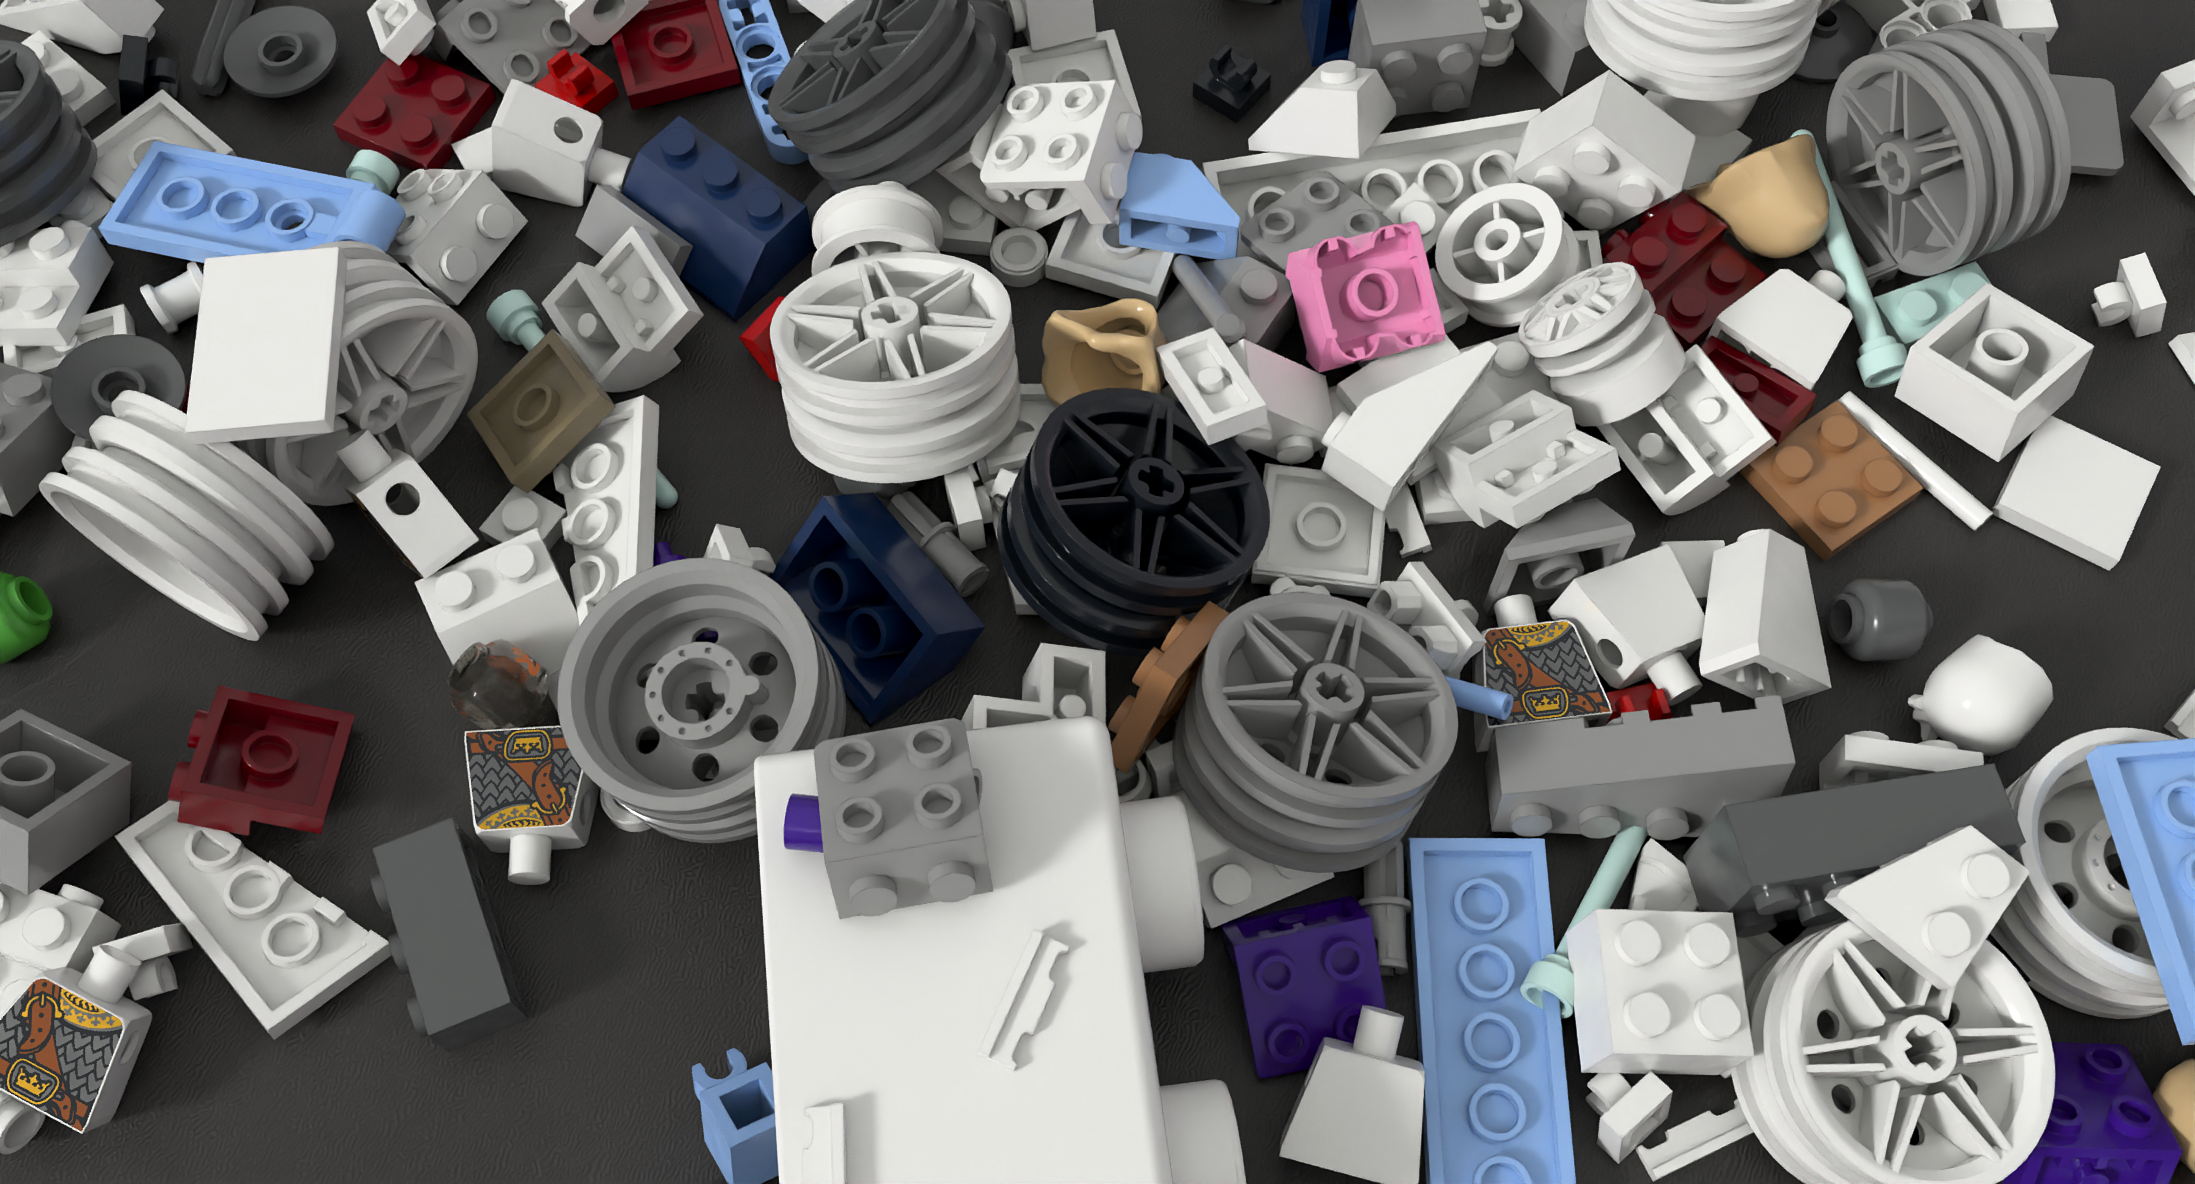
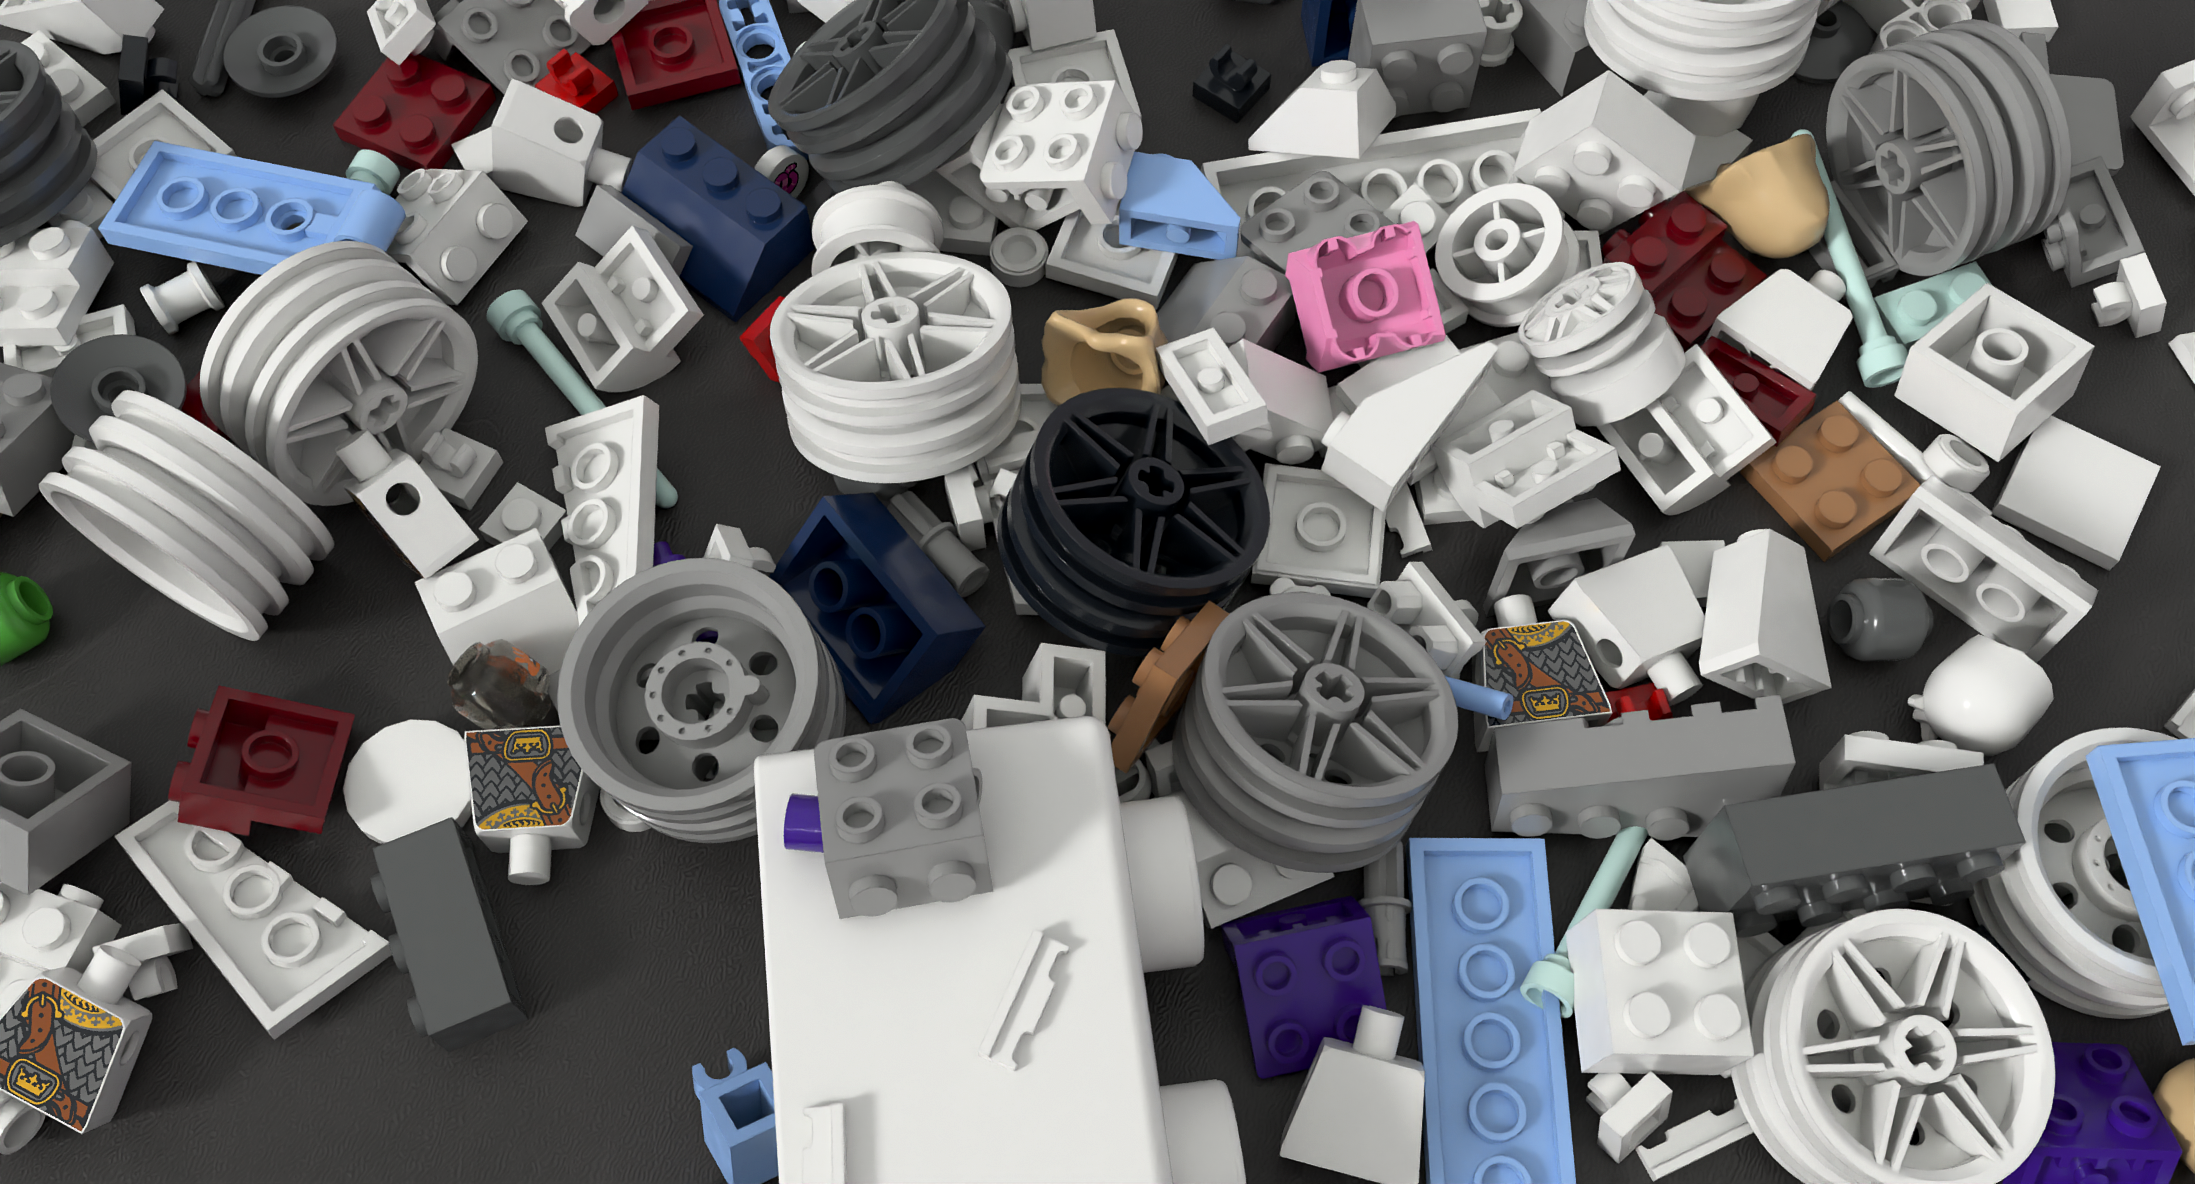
(267, 346): white tile -> none
(408, 780): none -> white tile
(459, 466): none -> white tile
(540, 411): dark tan plate -> none
(784, 168): none -> white tile
(1206, 296): light grey bar -> none
(1935, 902): white wing -> none
(1956, 462): none -> white tile
(1983, 570): none -> white slope
(2091, 227): none -> light grey bracket

